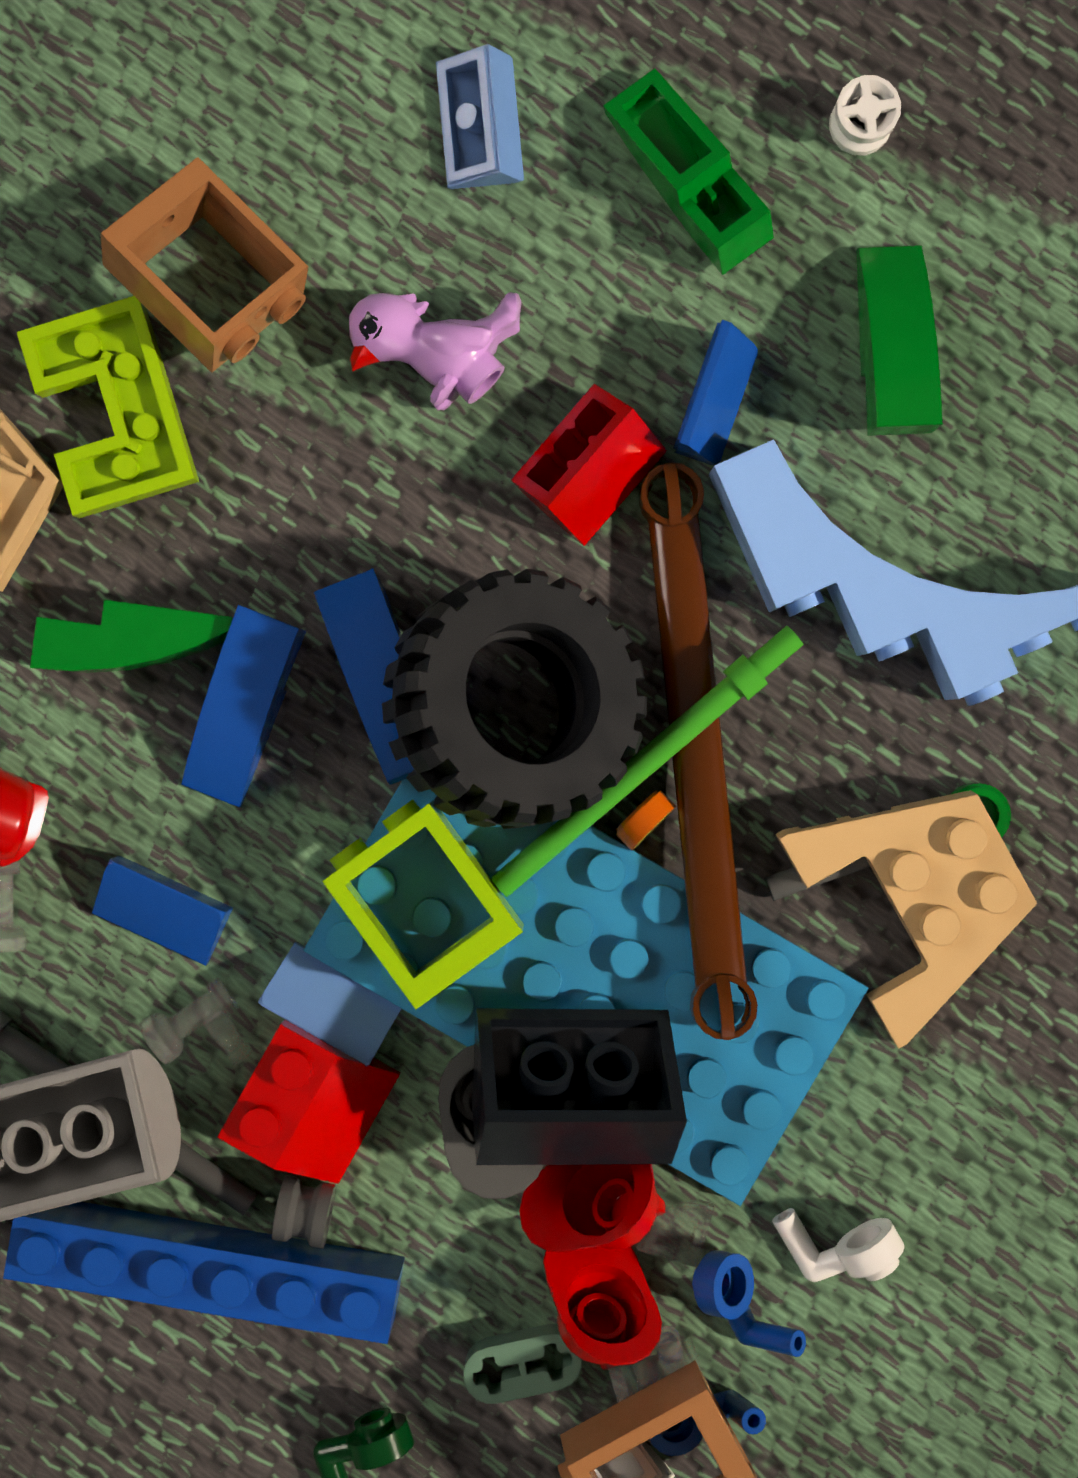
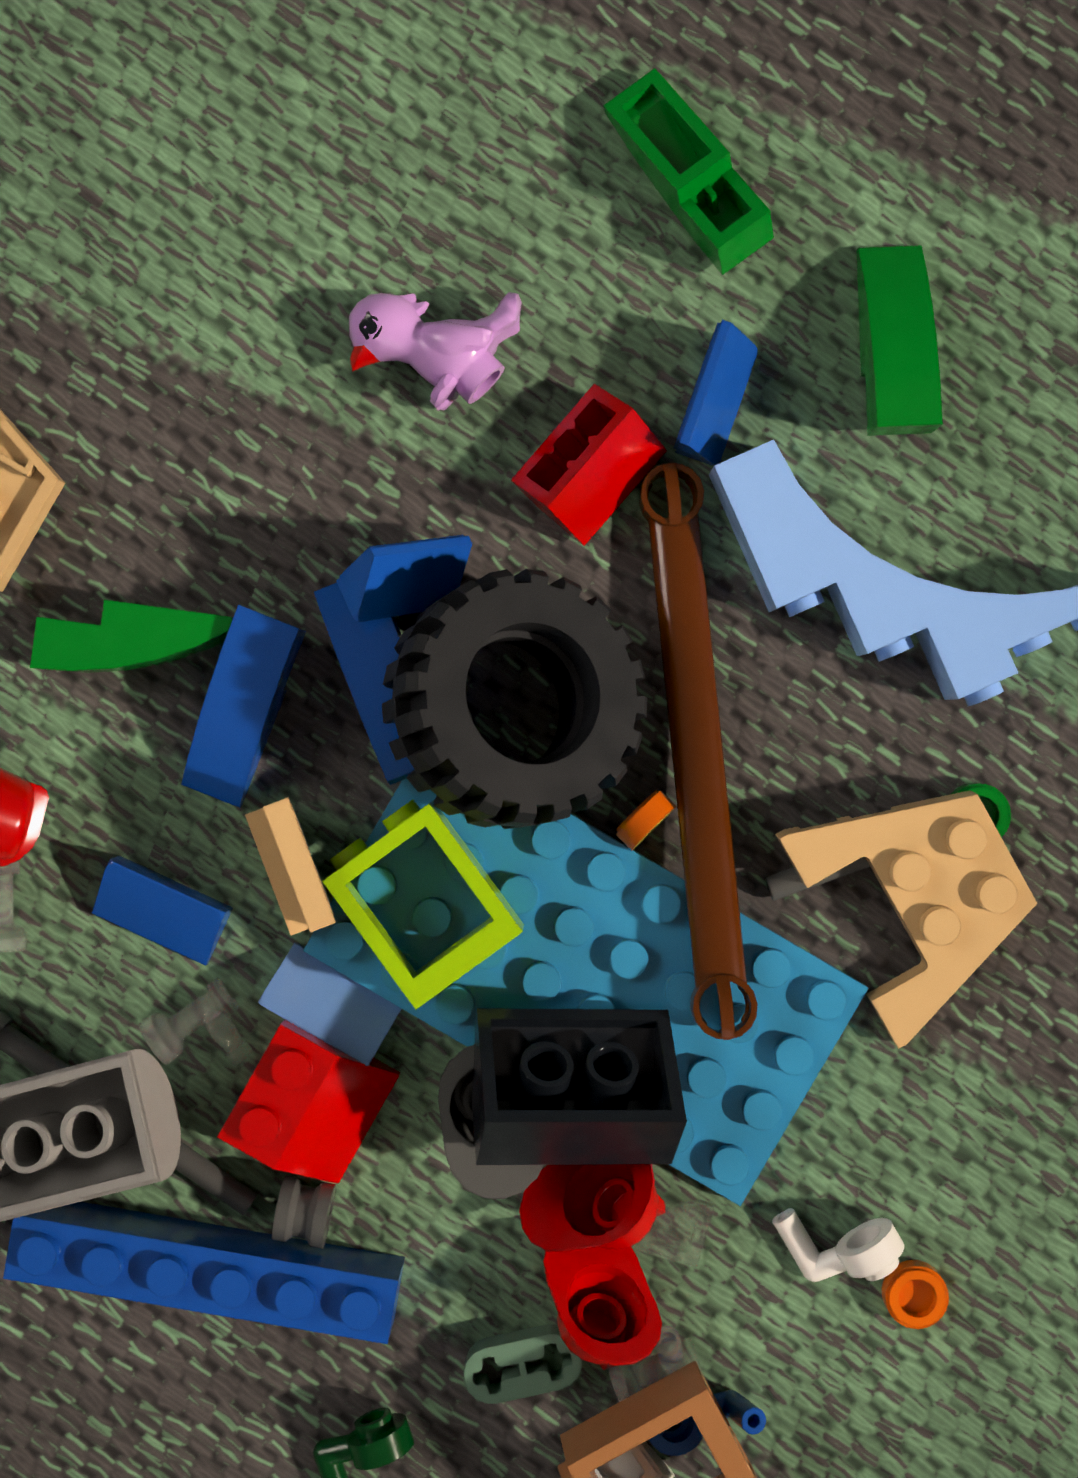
(122, 354): lime plate -> none
(164, 217): medium nougat window -> none
(290, 867): none -> tan slope
(403, 576): none -> blue slope
(479, 118): medium blue slope -> none
(724, 1290): blue plate -> none
(742, 679): bright green bar -> none
(867, 100): white wheel -> none
(915, 1294): none -> orange tile

